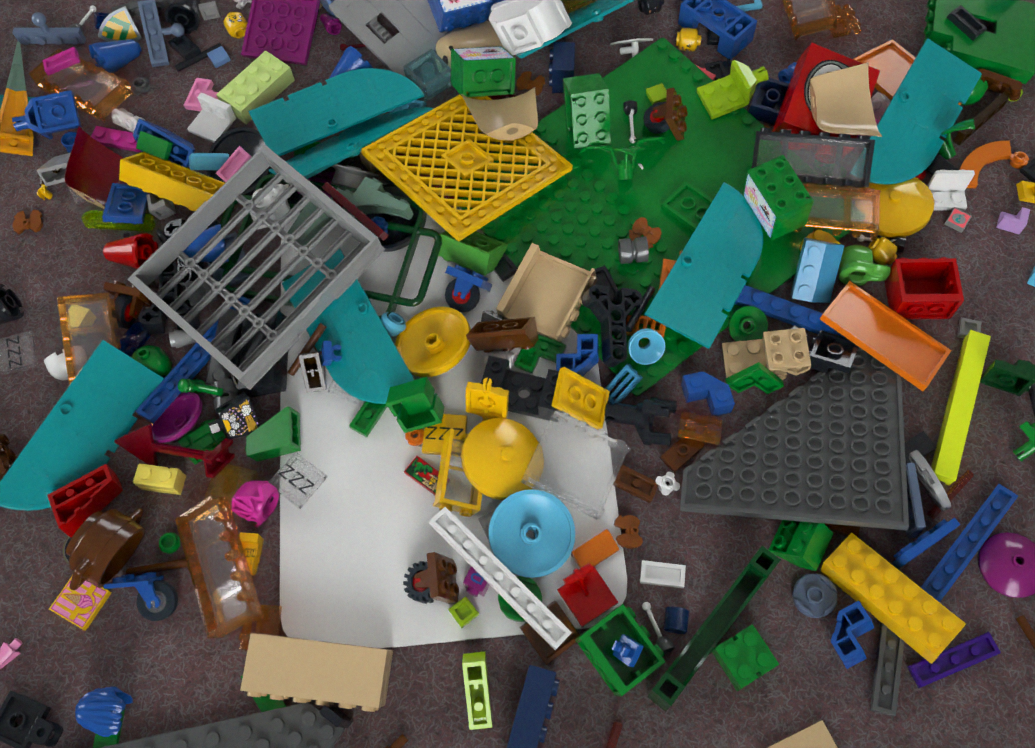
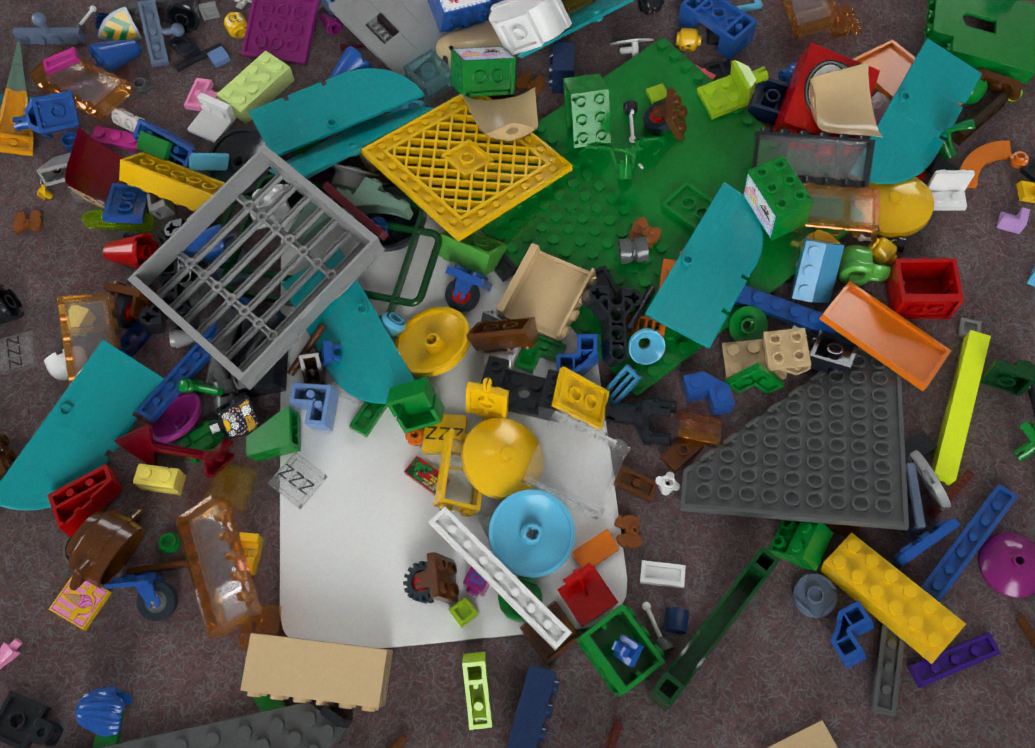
(154, 359): green cylinder -> none
(233, 164): bright pink tile -> none
(253, 501): dark pink piece -> none
(318, 401): none -> medium blue brick
(744, 657): green piece -> none
(957, 220): light grey tile -> none
(967, 23): black tile -> none

